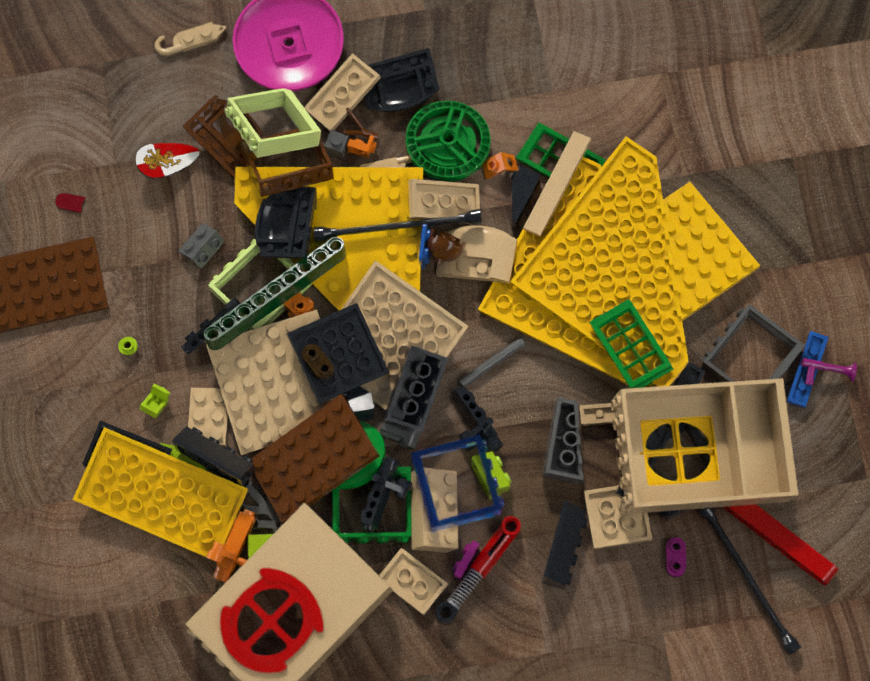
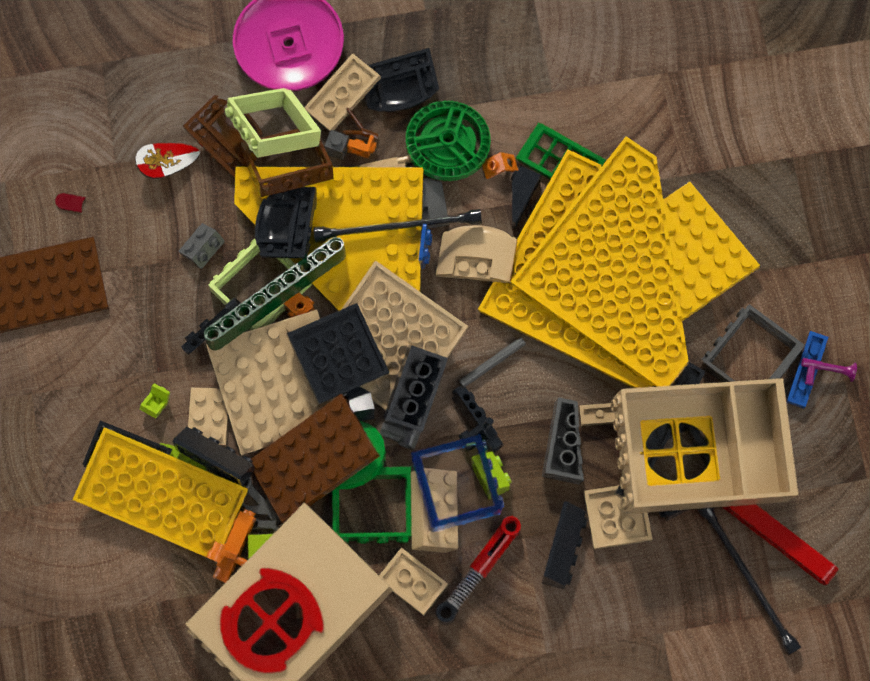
(128, 351): lime plate -> none
(191, 38): tan plate -> none
(316, 362): dark brown plate -> none
(379, 495): black piece -> none
(441, 198): tan plate -> none
(444, 246): reddish brown cylinder -> none
(461, 567): magenta plate -> none
(557, 184): tan tile -> none
(612, 315): green piece -> none
(675, 557): magenta plate -> none

